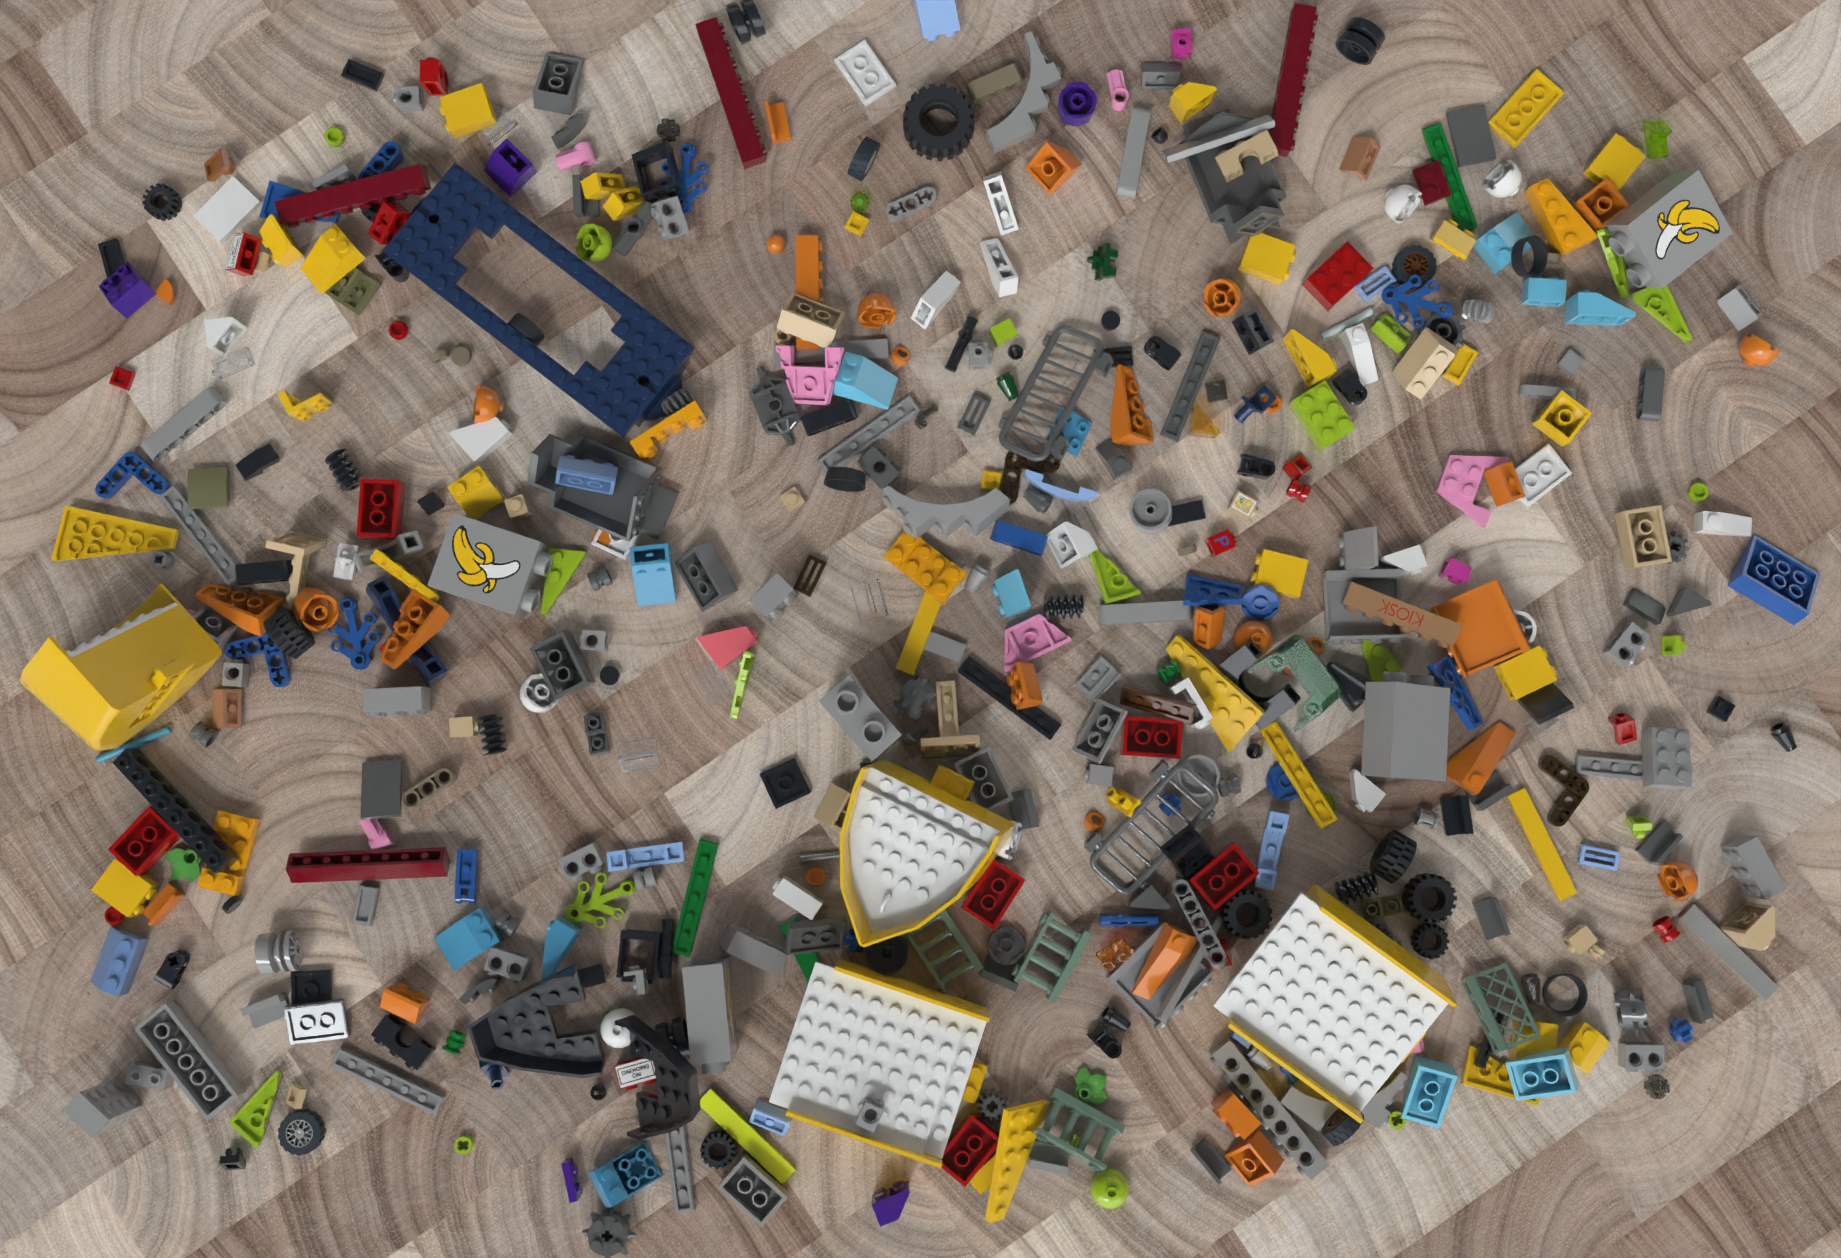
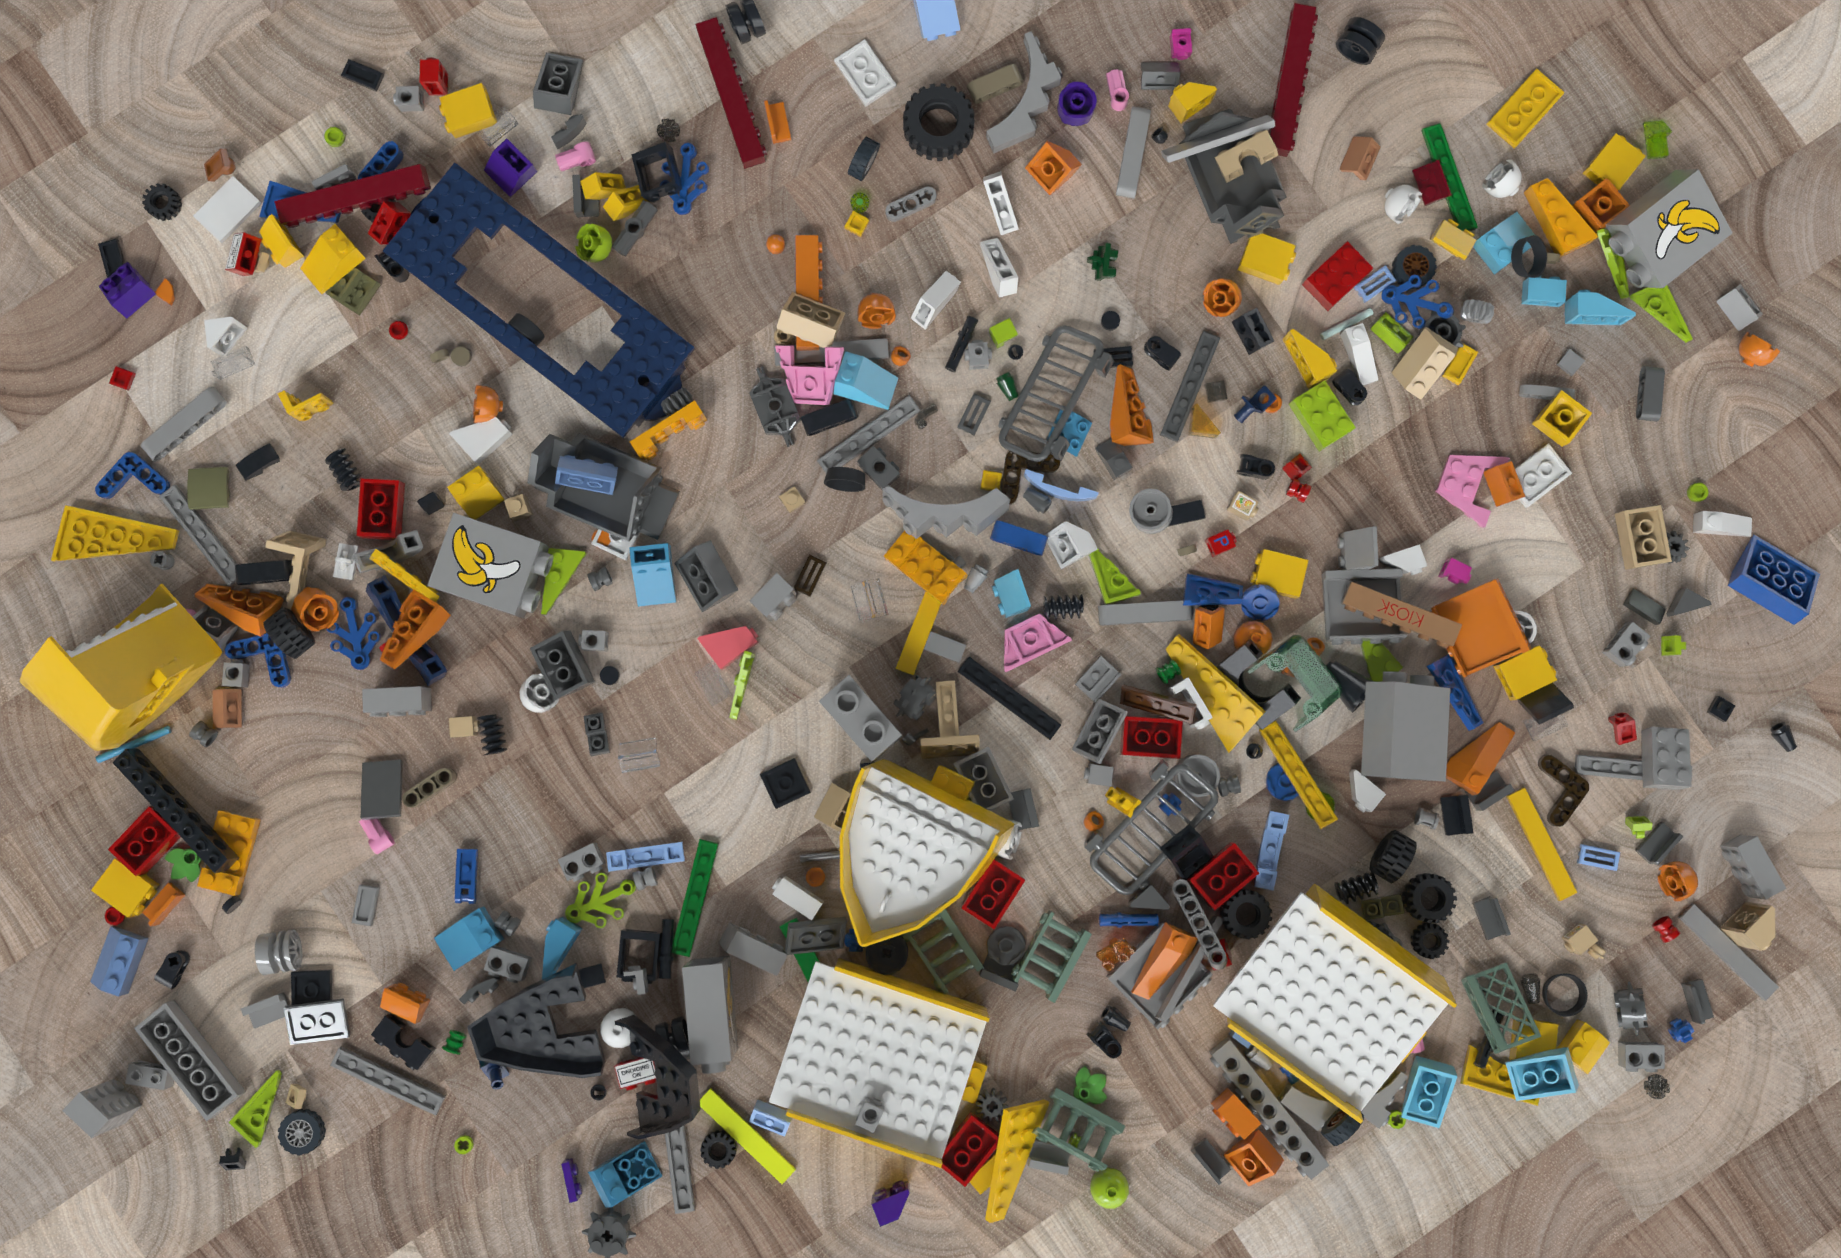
(368, 865): dark red brick -> none
(674, 217): light grey brick -> none
(753, 1190): light grey brick -> none
(1024, 685): orange slope -> none
(1471, 136): dark grey tile -> none

